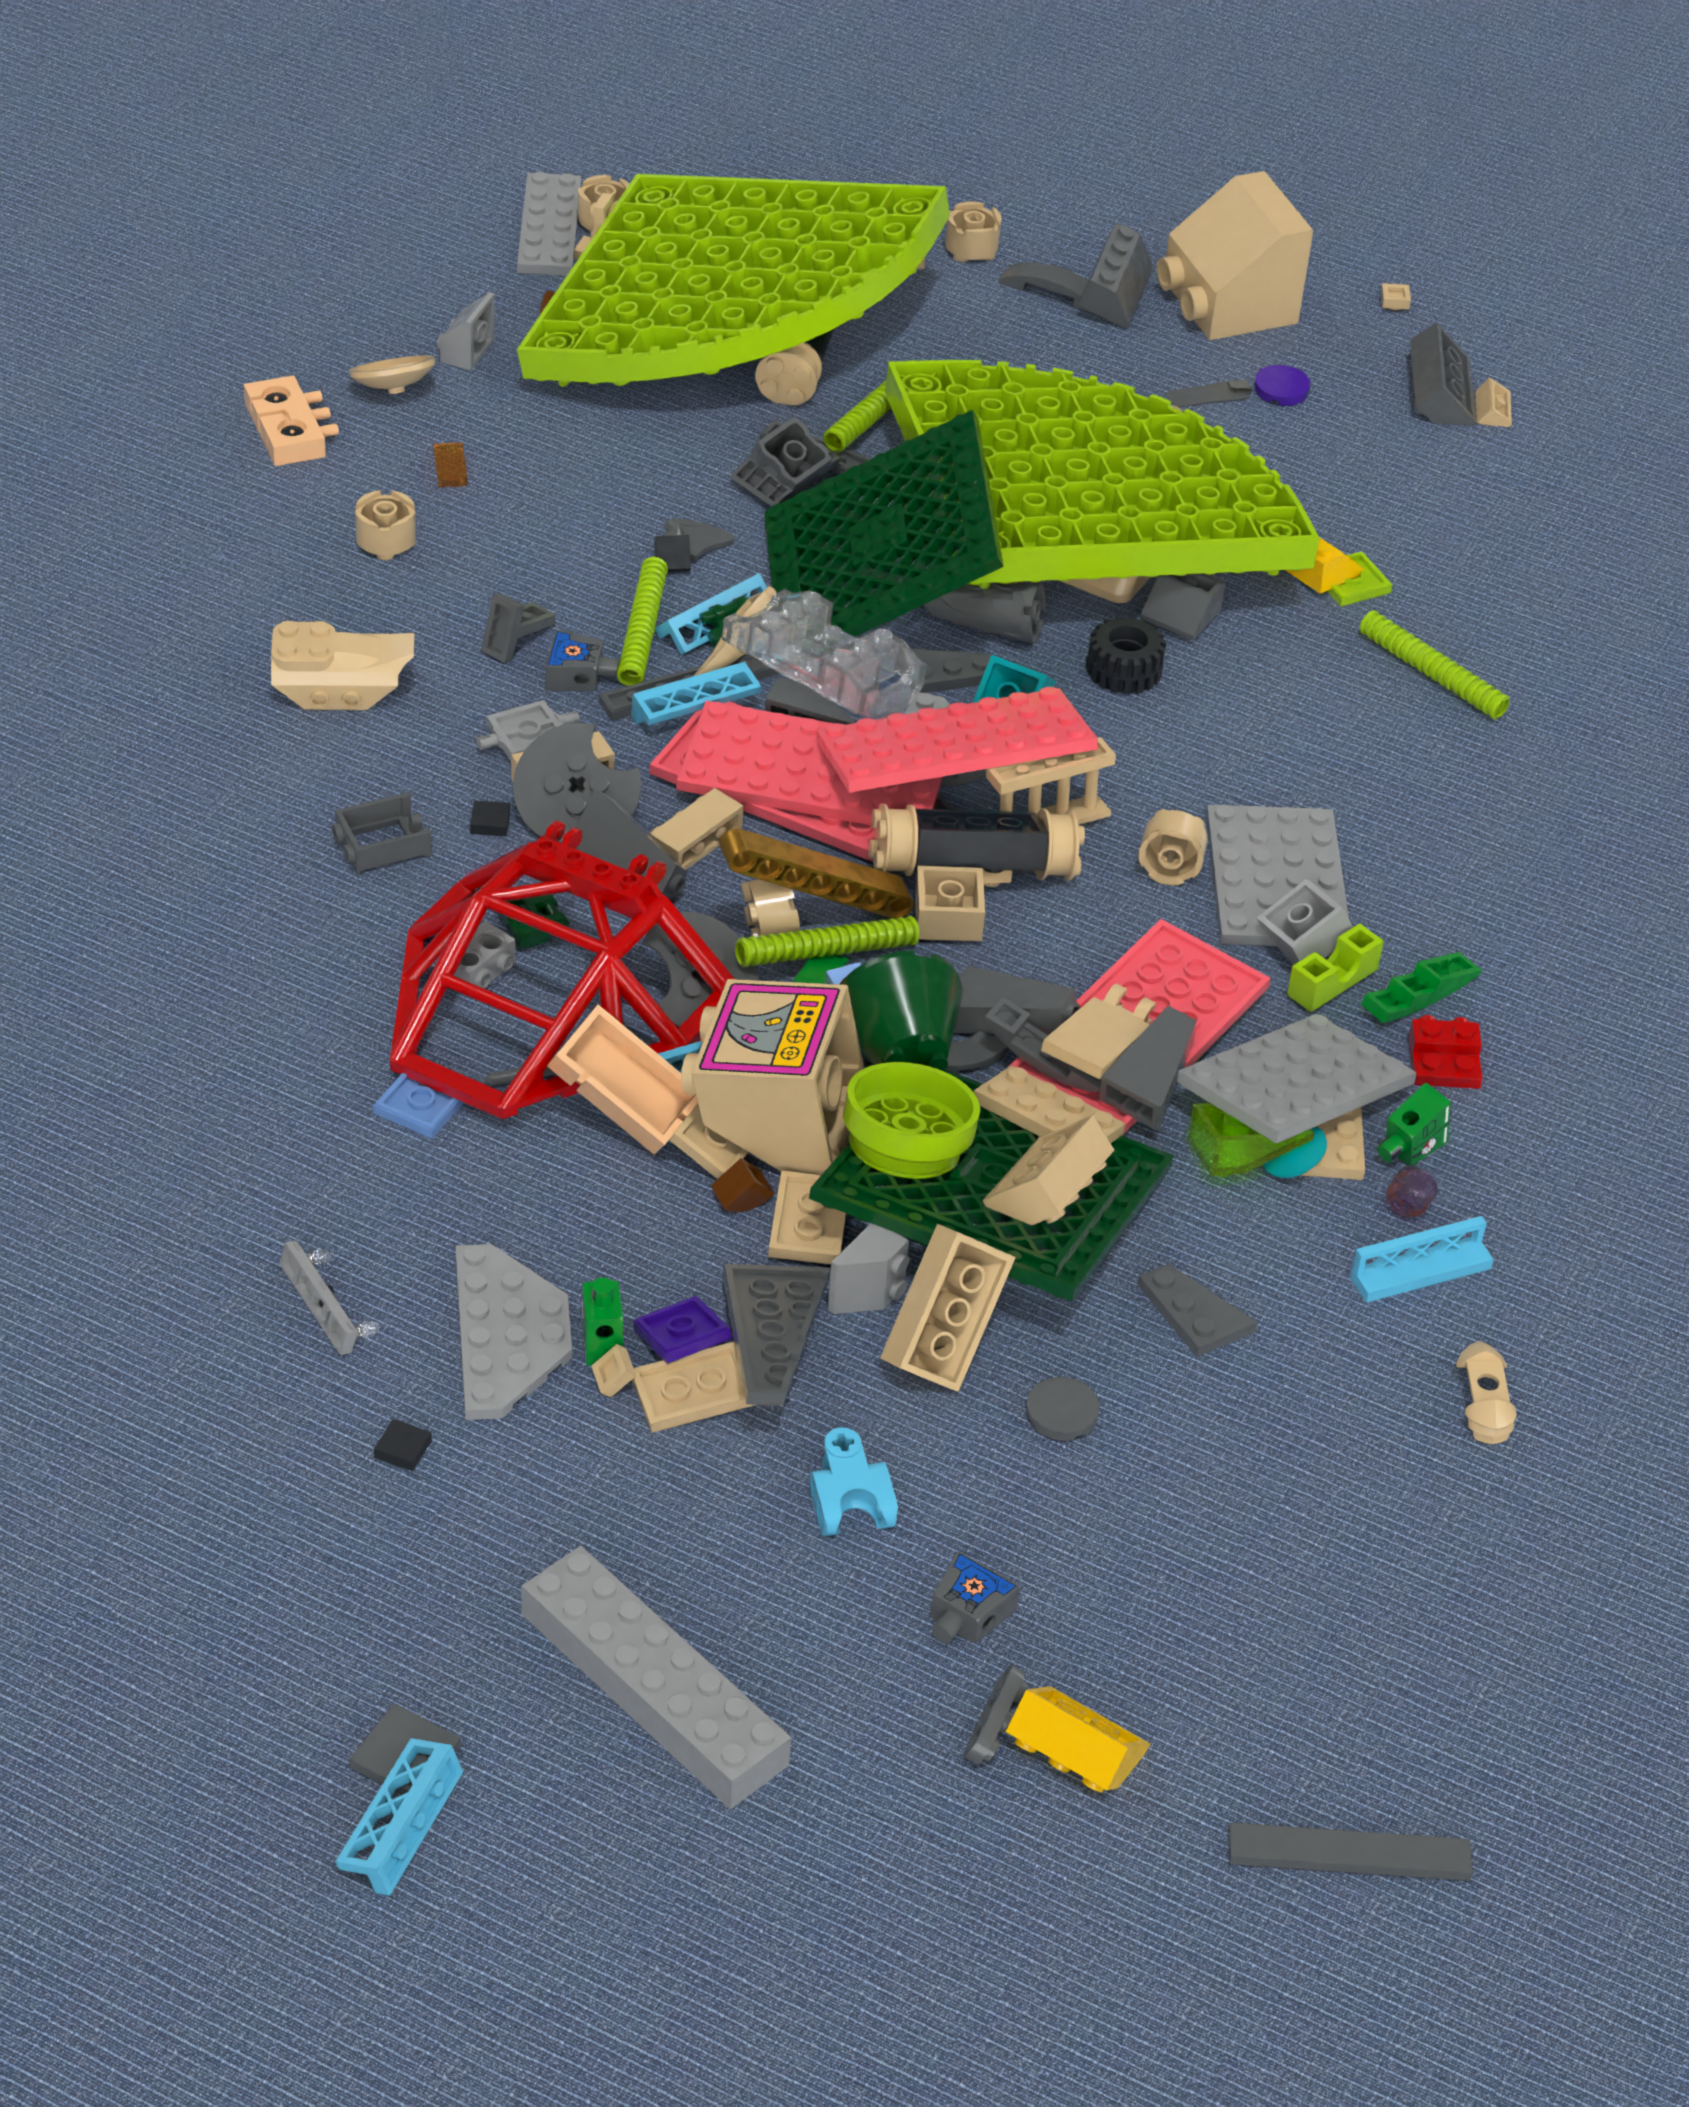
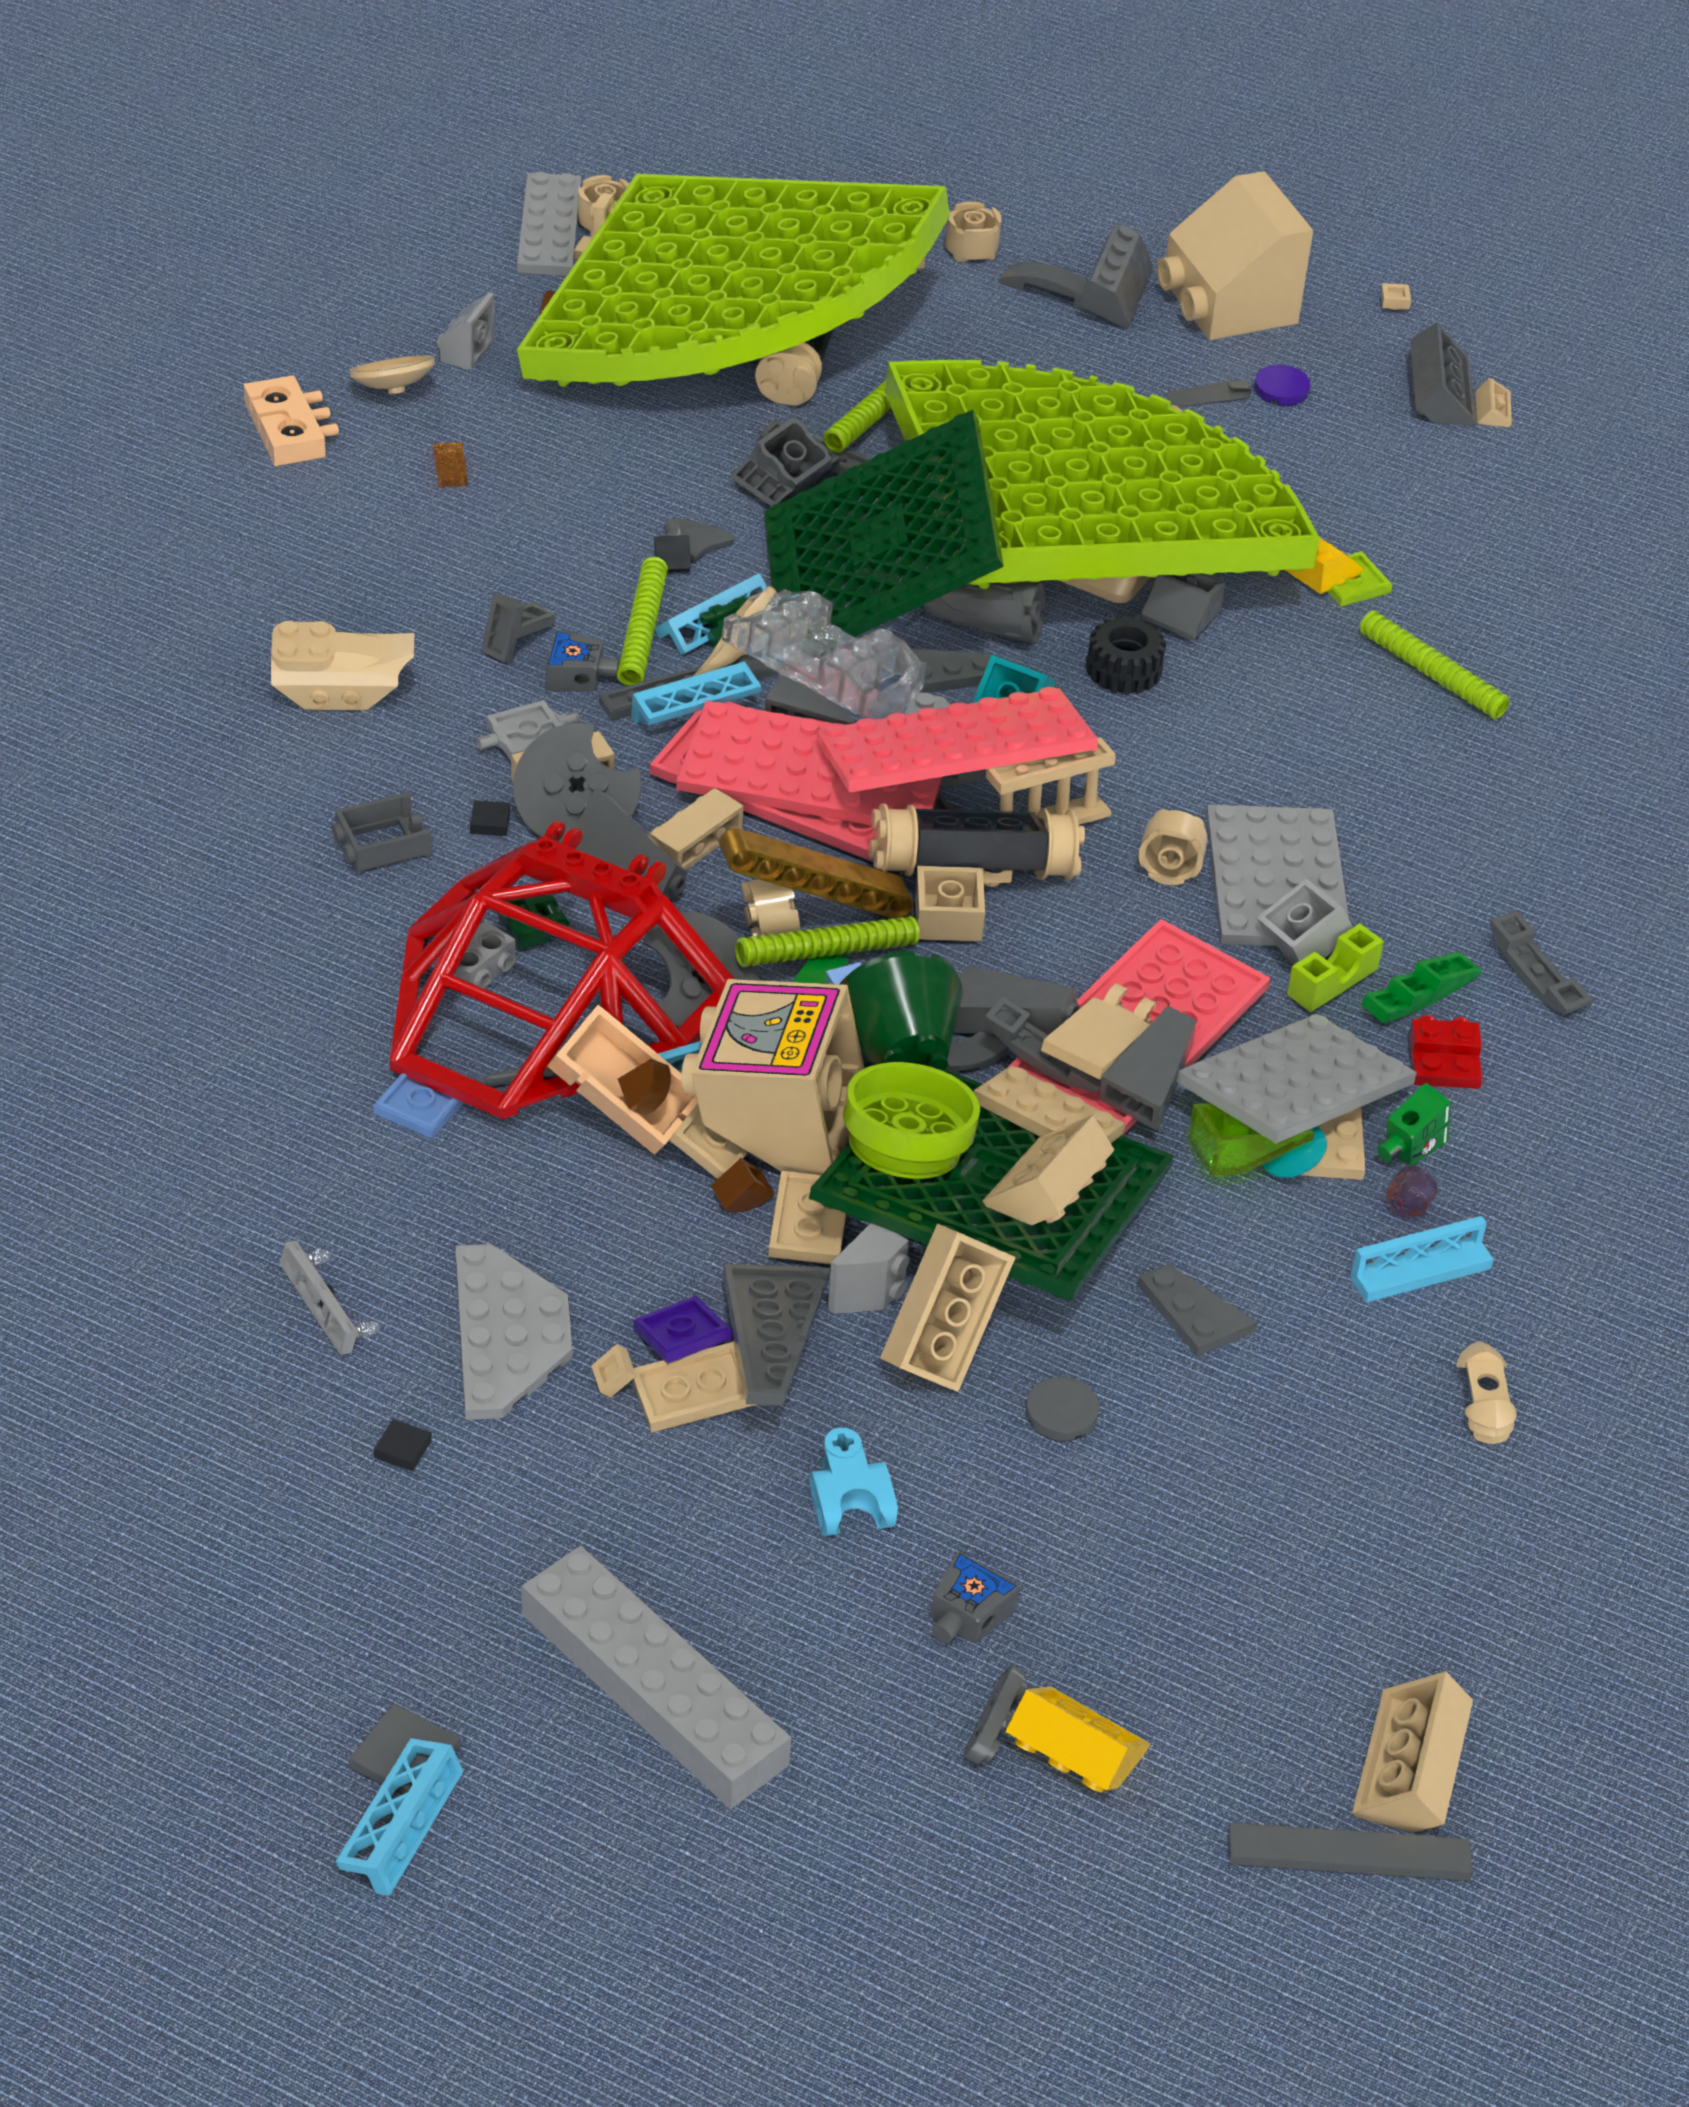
(385, 523): tan brick -> none
(601, 1307): green torso -> none
(646, 1086): none -> reddish brown brick
(1414, 1754): none -> tan slope
(1533, 967): none -> dark grey slope

